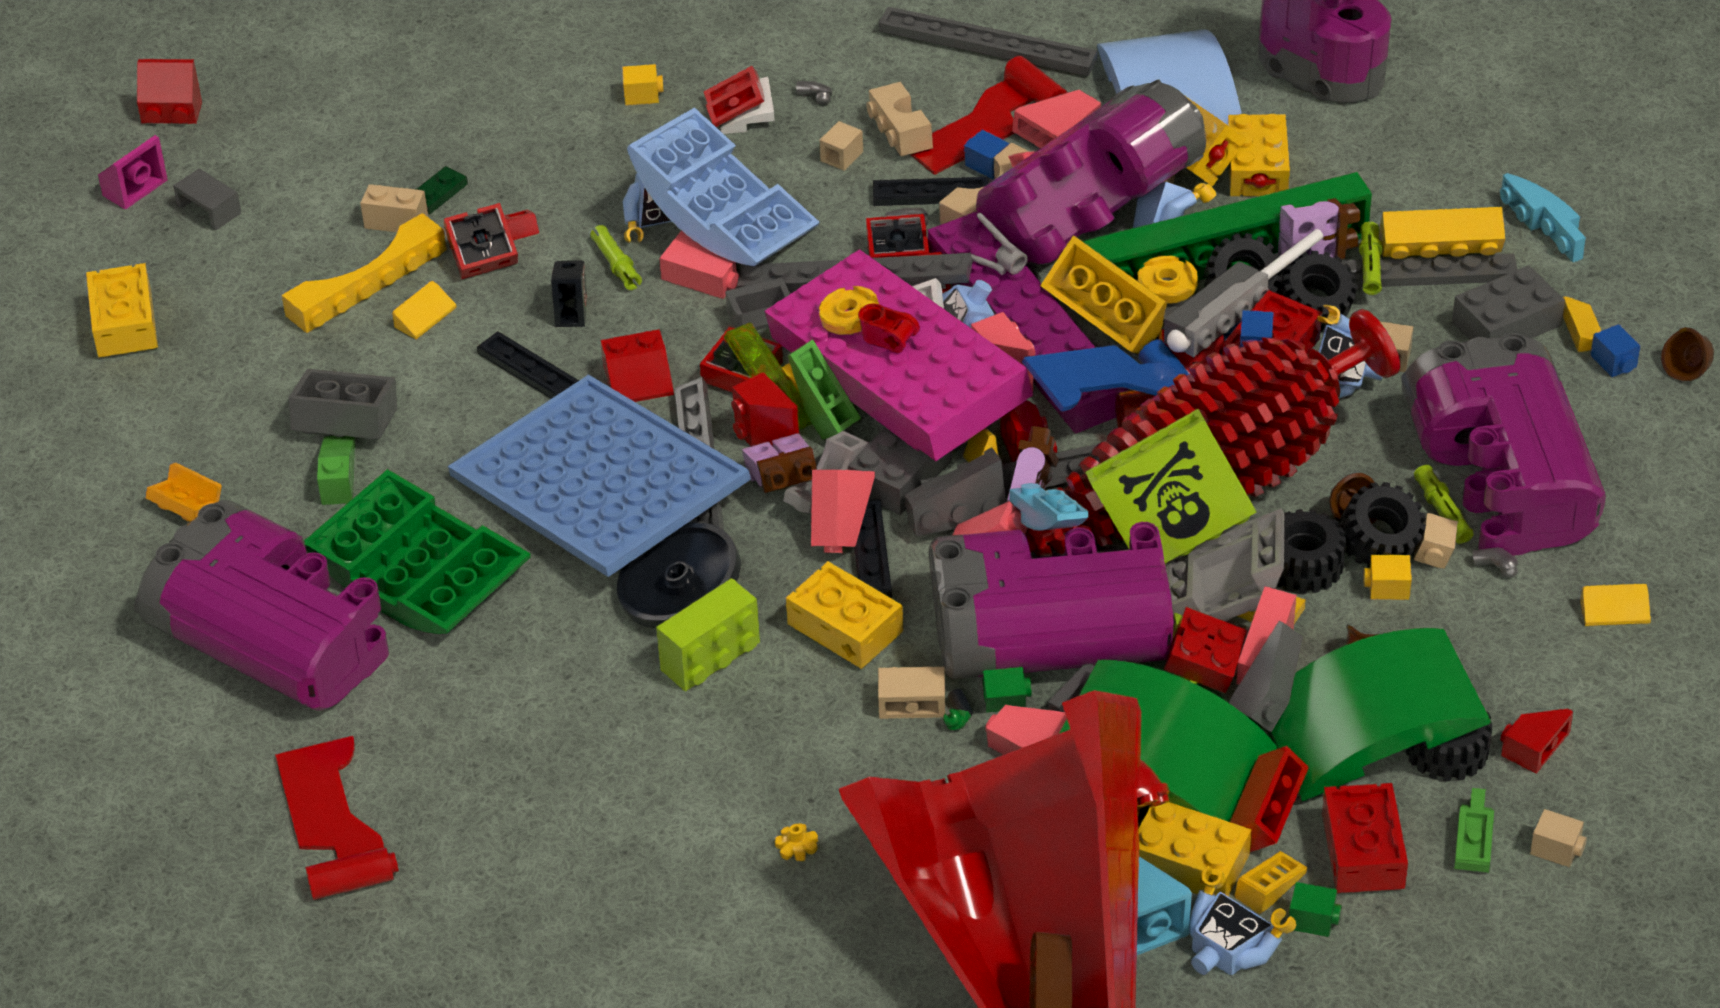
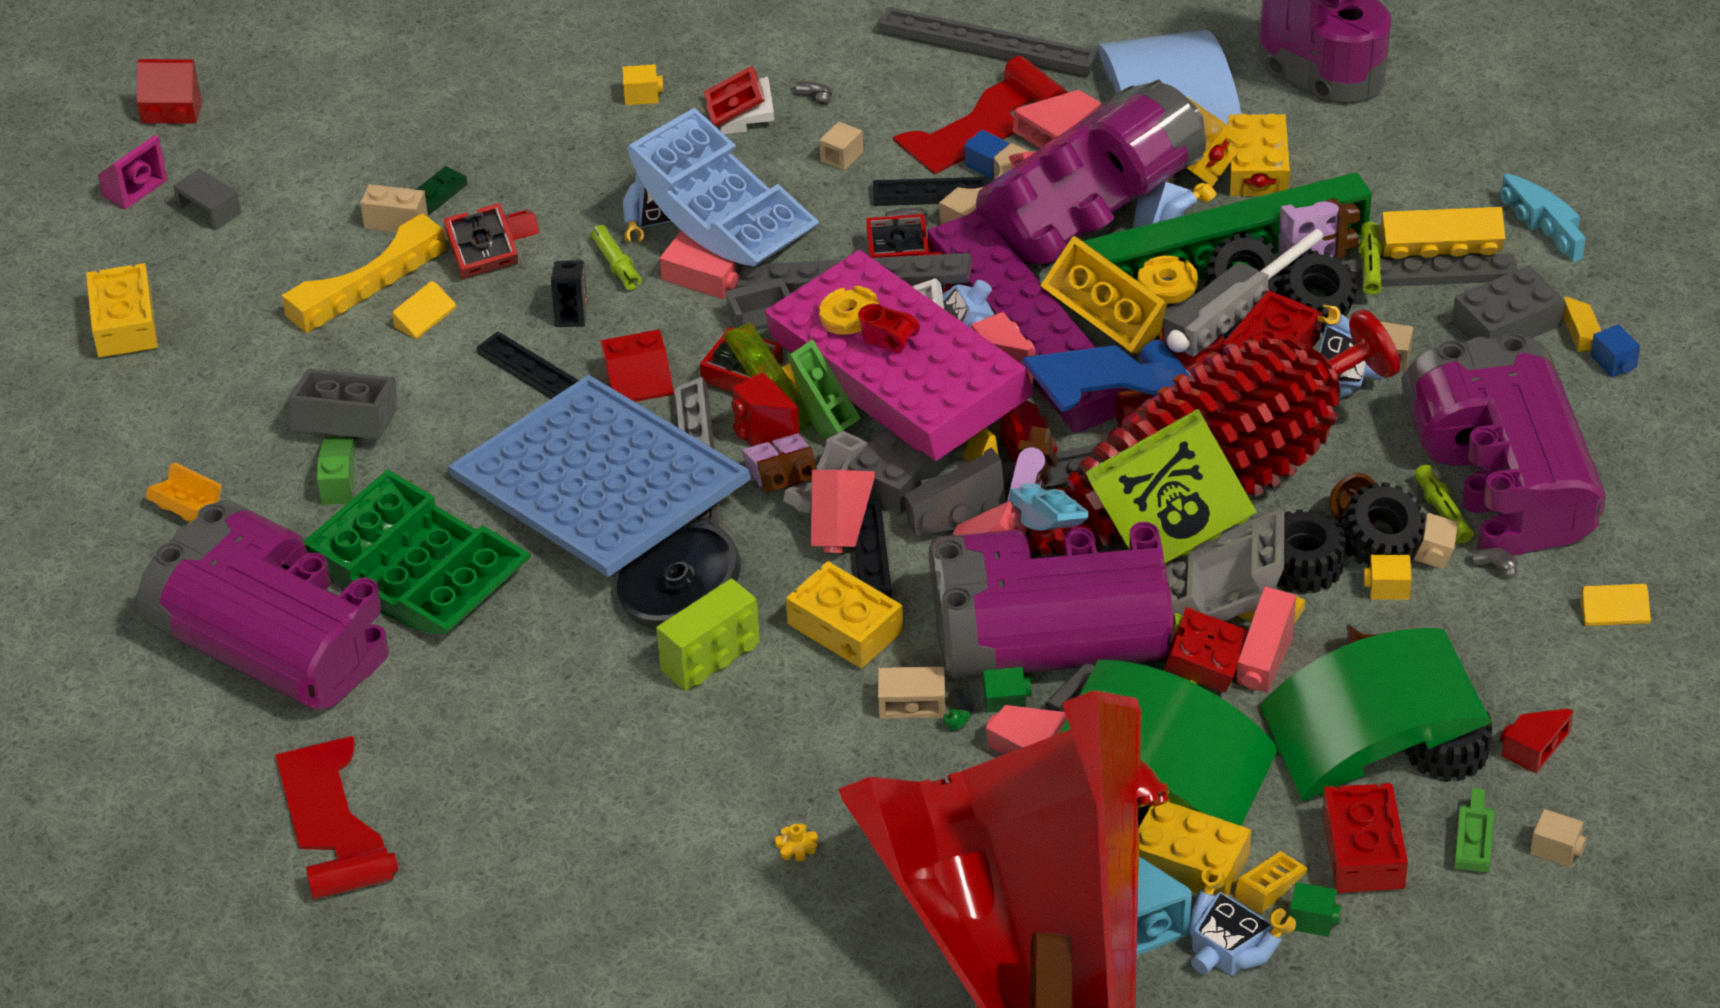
(893, 113): tan arch -> none
(1008, 256): light grey plant -> none
(1256, 325): blue brick -> none
(1270, 679): dark grey slope -> none
(1270, 796): red brick -> none
(1687, 354): reddish brown helmet -> none

